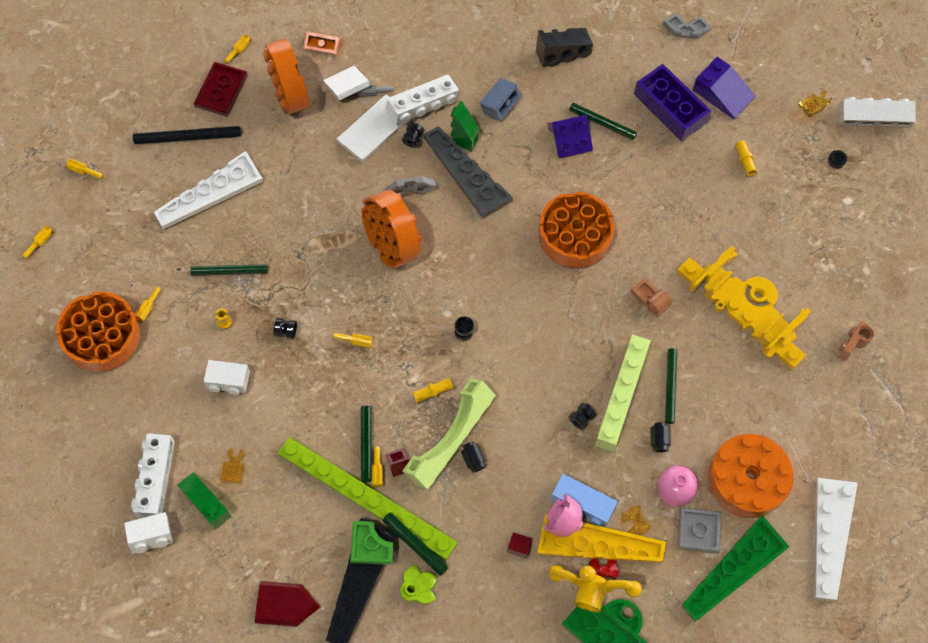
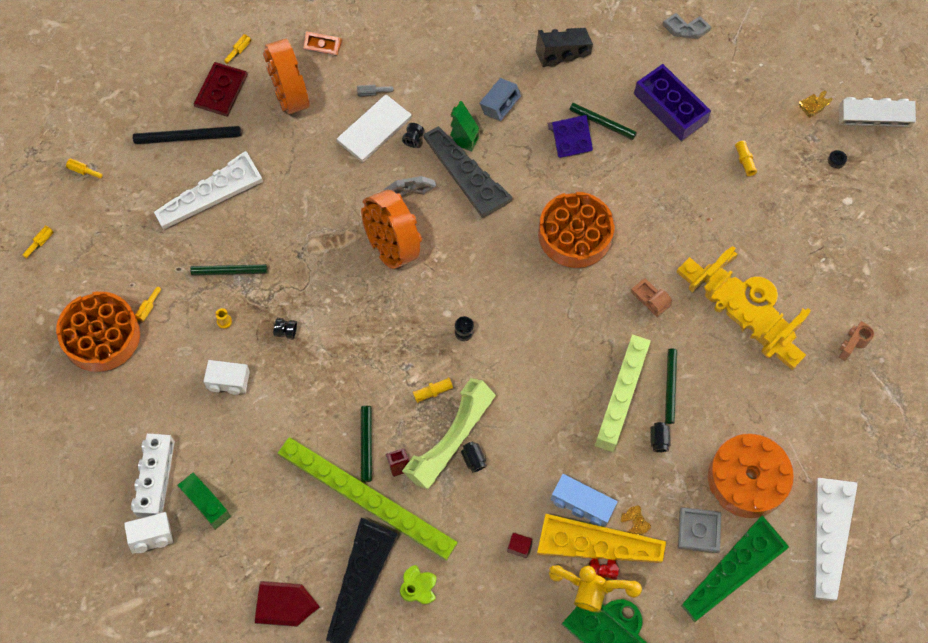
(233, 471): clear yellow plate -> none
(346, 83): white tile -> none
(355, 339): yellow axle -> none
(368, 546): bright green tile -> none
(377, 469): yellow axle -> none
(415, 544): dark green axle -> none
(422, 99): white brick -> none
(564, 517): bright pink cylinder -> none
(582, 416): black wheel -> none
(677, 486): bright pink cylinder -> none
(723, 88): slope -> none

